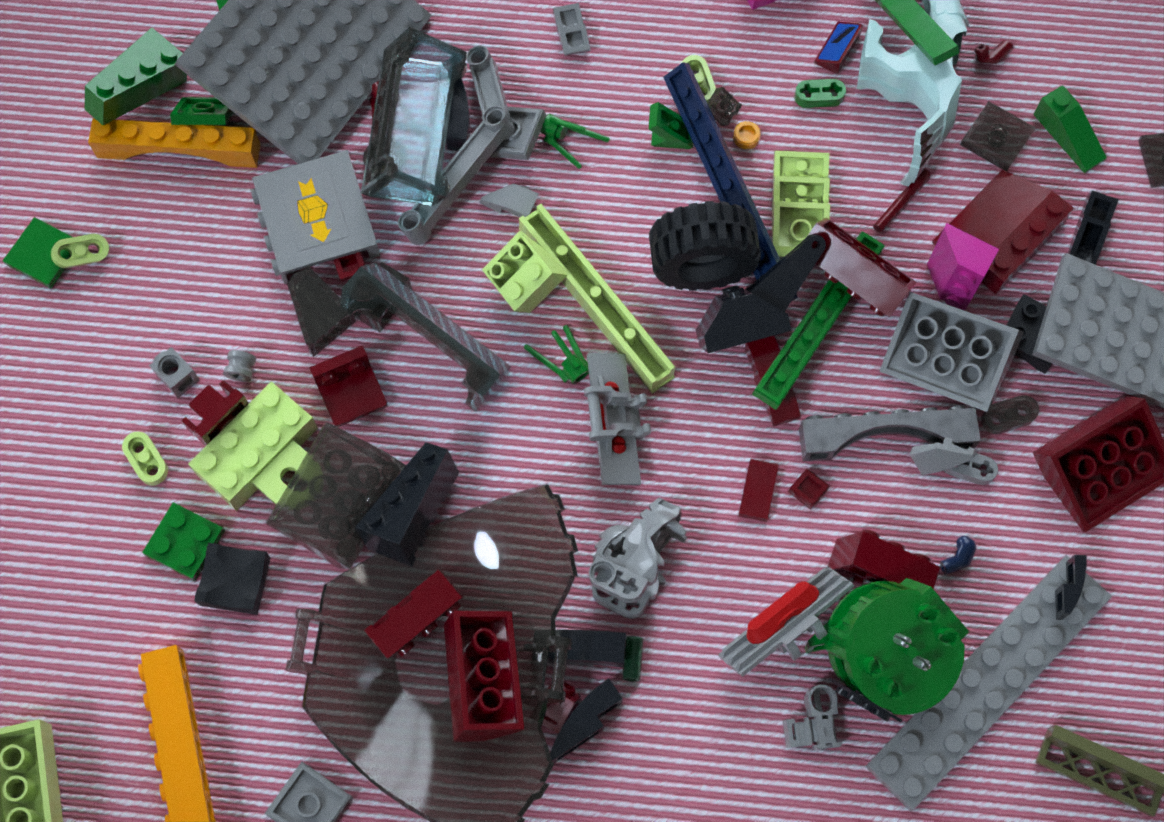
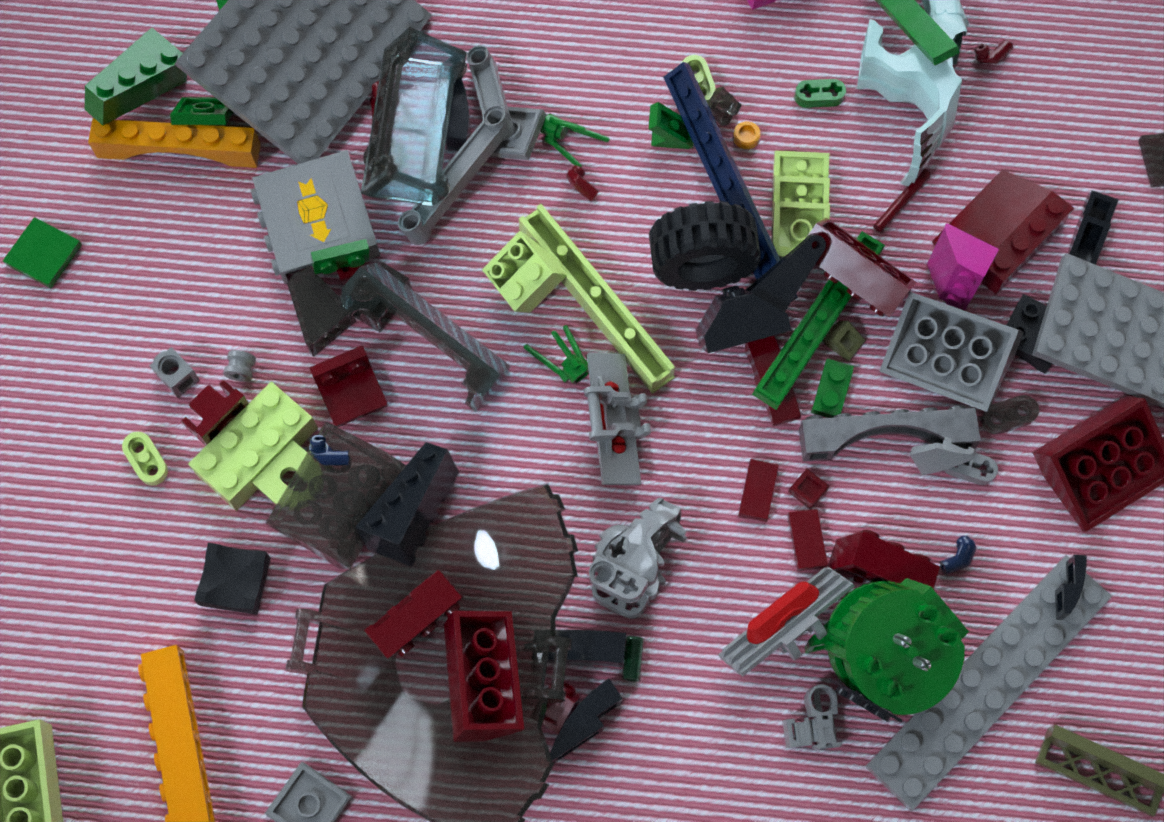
(79, 250): yellowish green plate -> none
(182, 541): green plate -> none
(325, 455): none -> dark blue arm
(336, 257): none -> green plate
(512, 199): light grey slope -> none
(571, 29): light grey slope -> none
(576, 179): none -> dark red arm
(807, 540): none -> dark red tile
(832, 388): none -> green plate
(838, 46): slope -> none
(844, 339): none -> olive slope
(997, 136): clear smoke plate -> none
(1070, 128): green slope -> none

